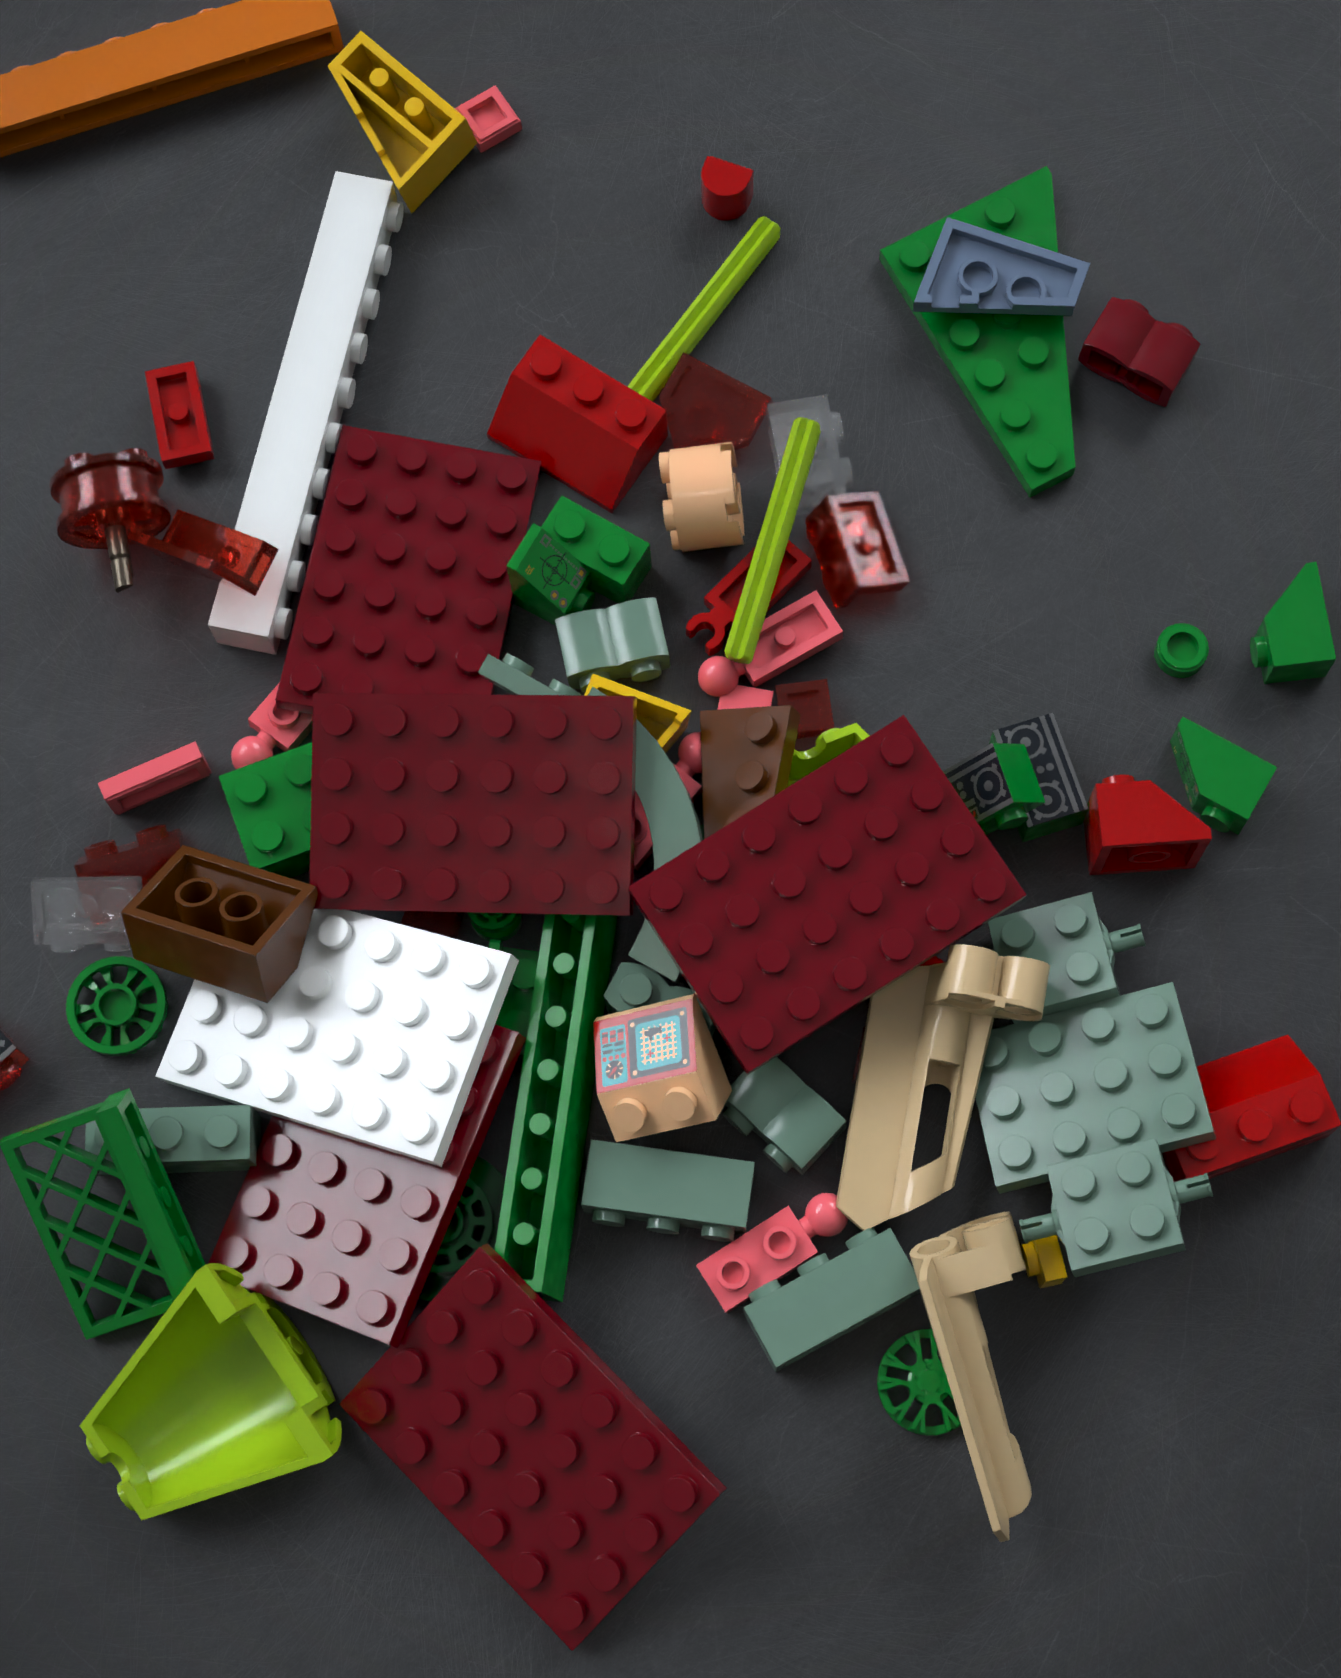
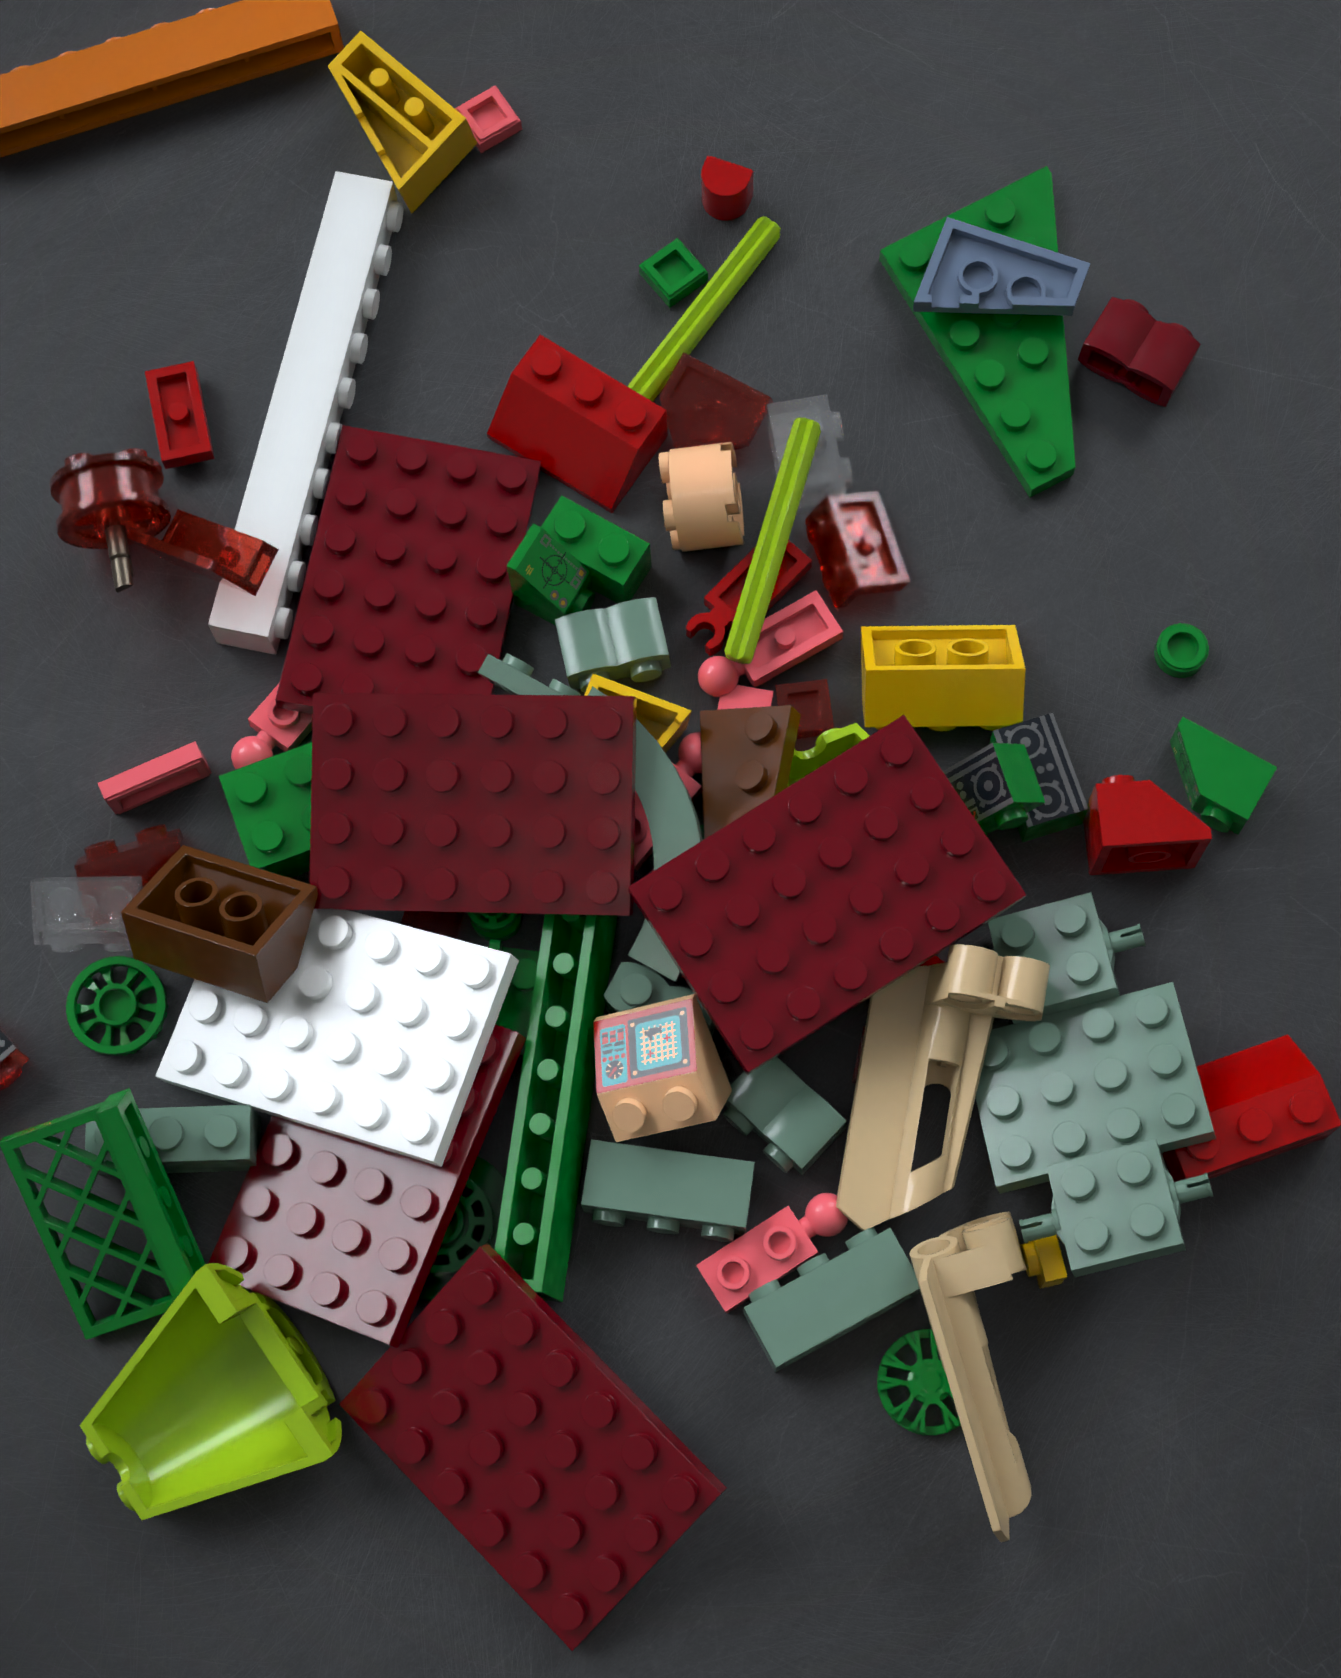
(673, 273): none -> green tile
(942, 676): none -> yellow slope
(1295, 633): green slope -> none

